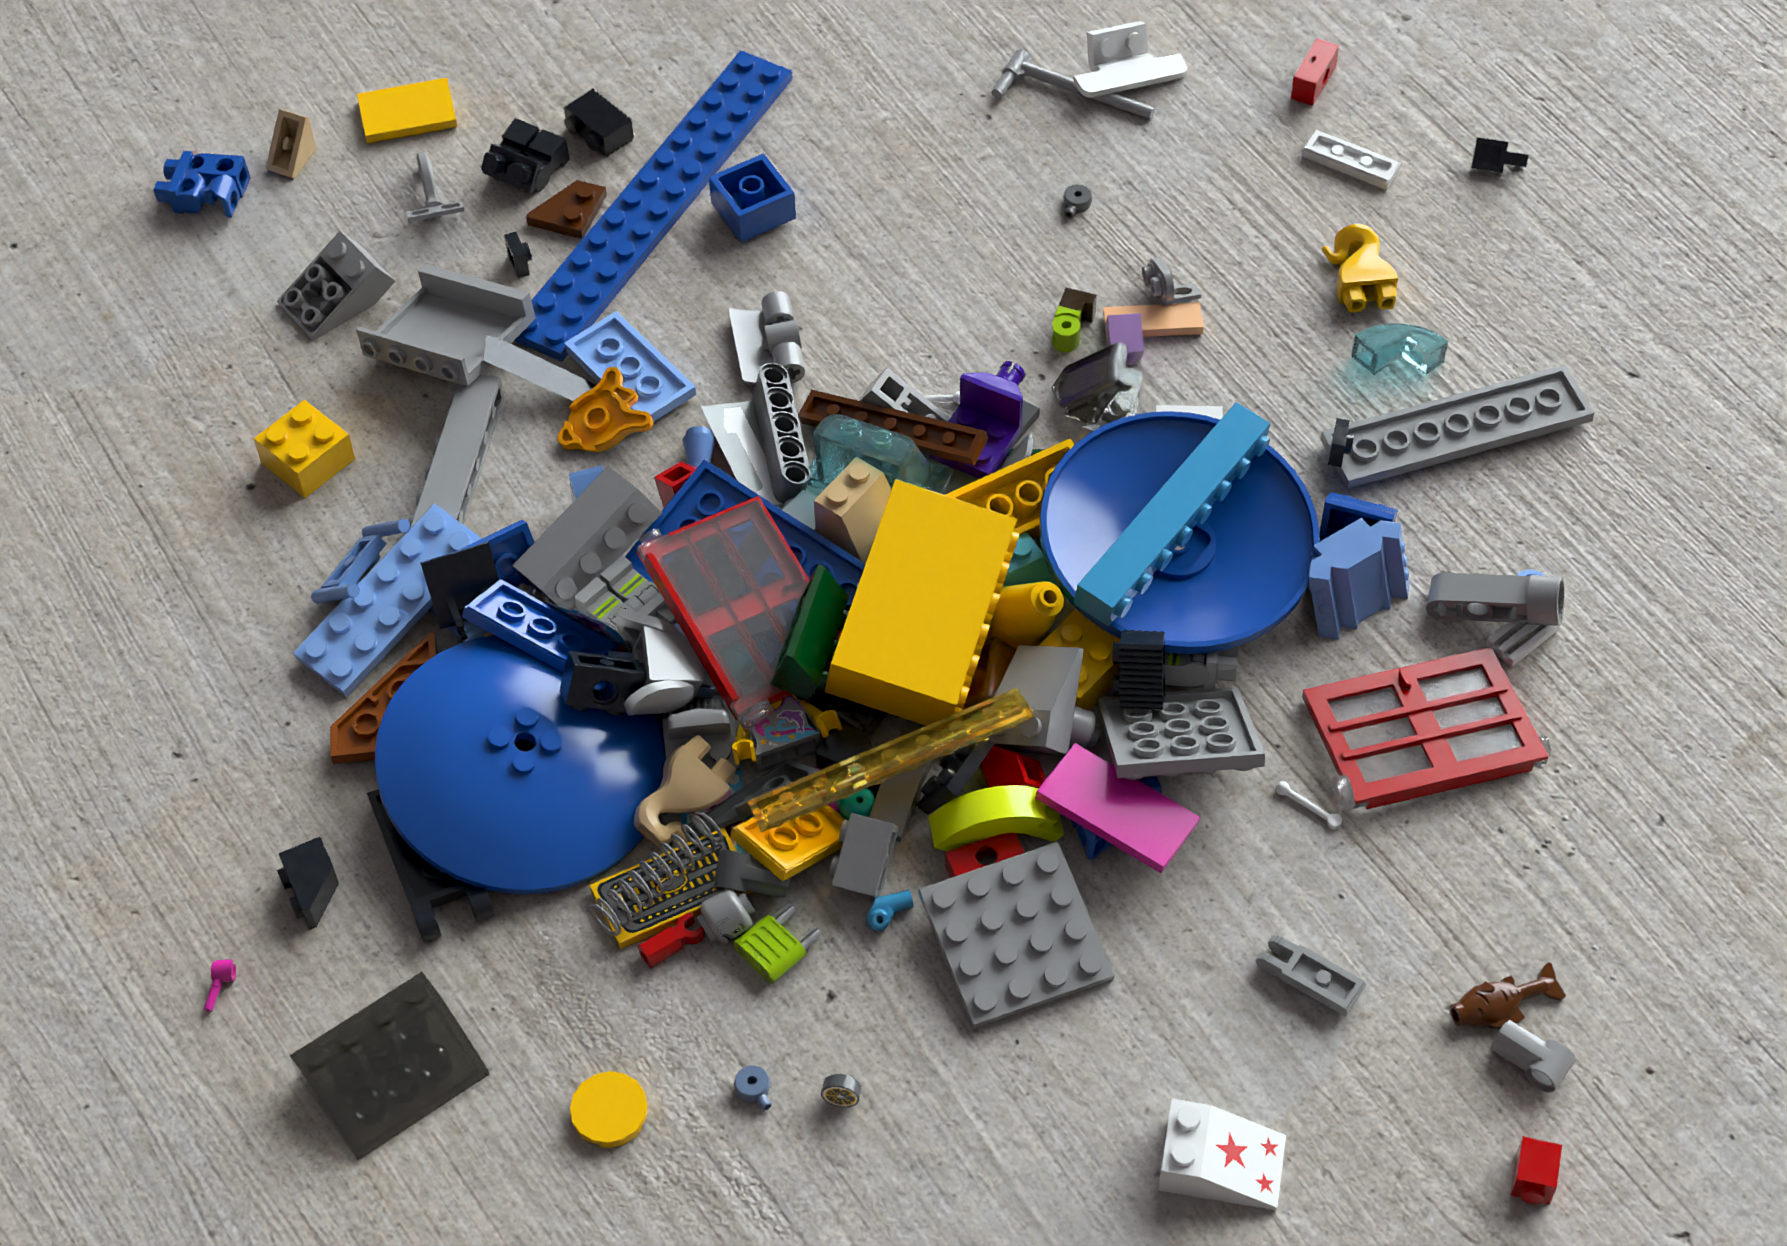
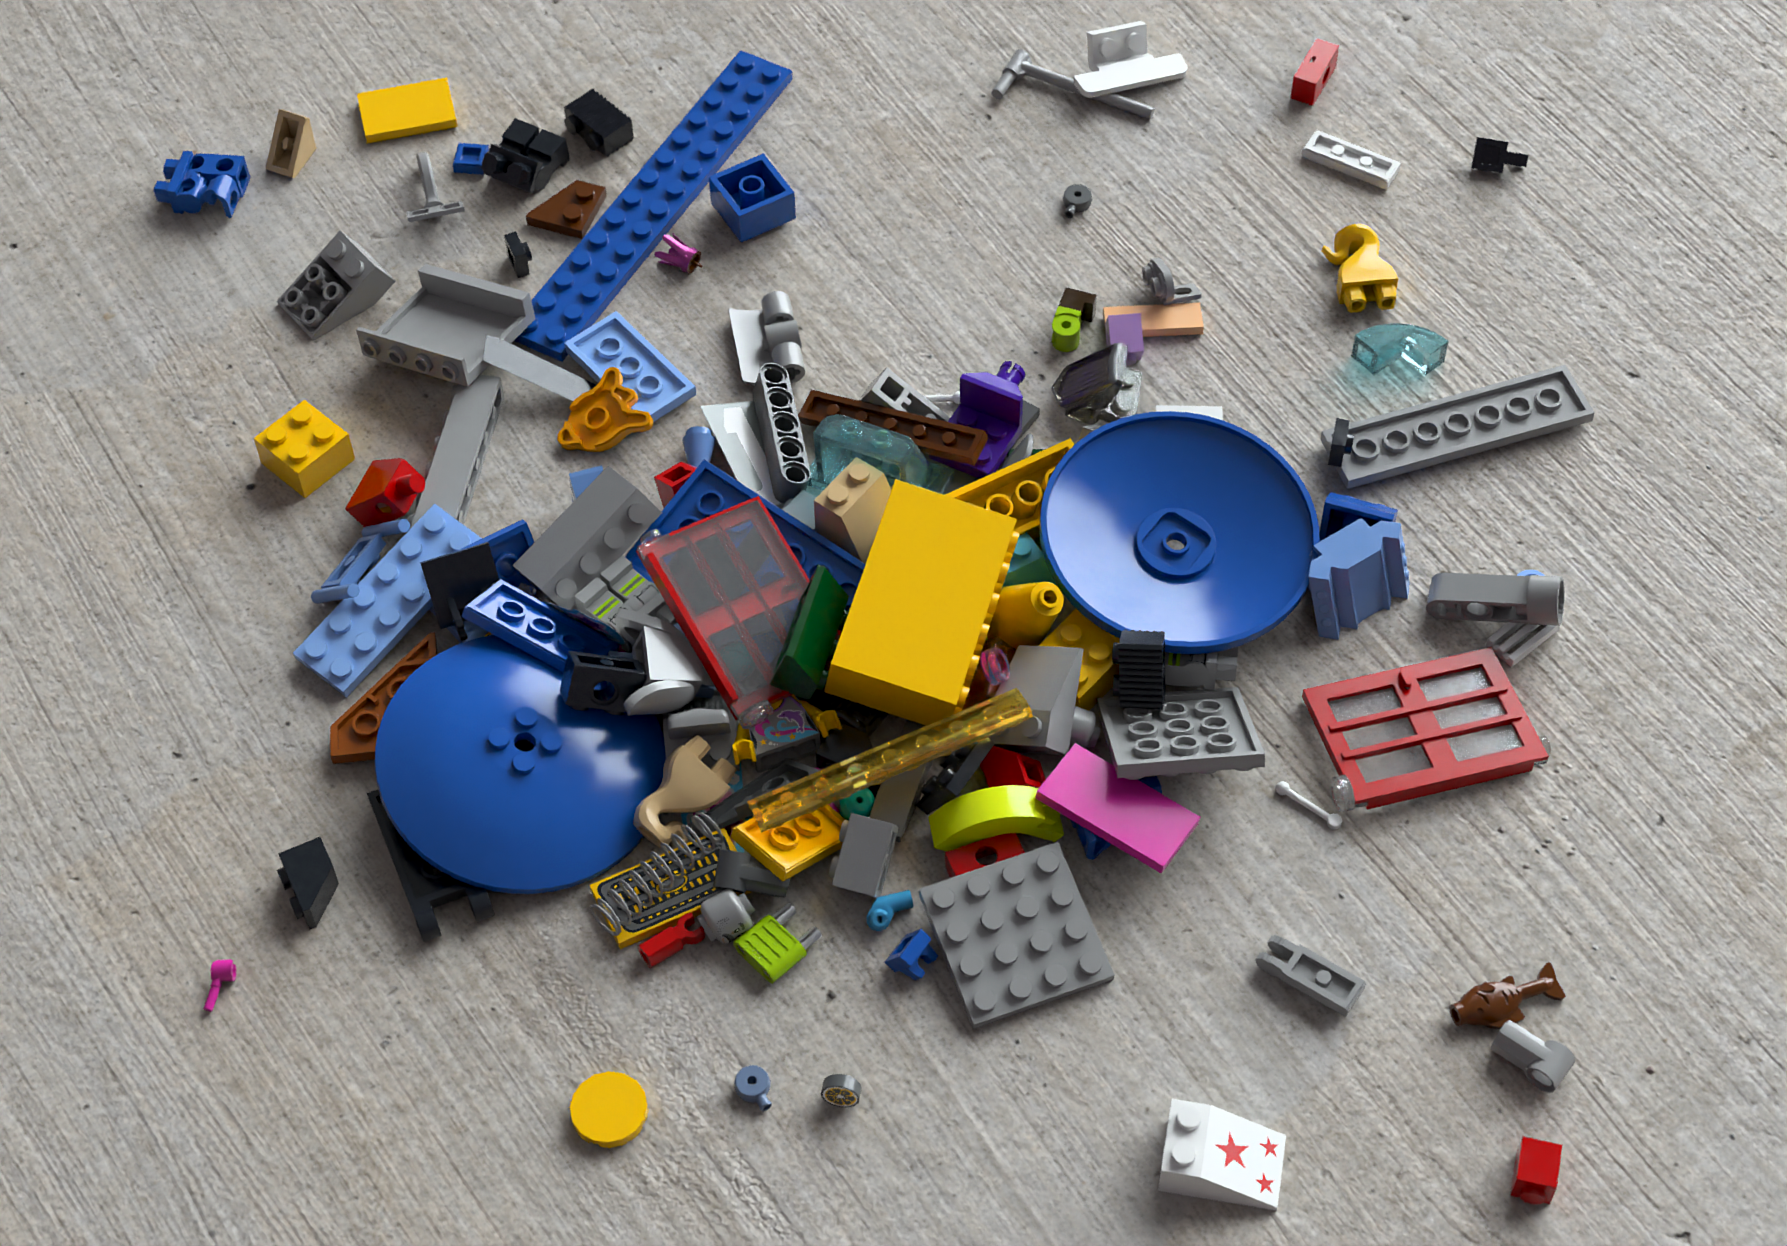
(385, 492): none -> red torso
(389, 1065): clear smoke slope -> none
(469, 158): none -> blue tile
(680, 255): none -> flat silver piece
(907, 952): none -> blue tile
(995, 666): none -> clear pink tile
(1172, 514): dark azure brick -> none

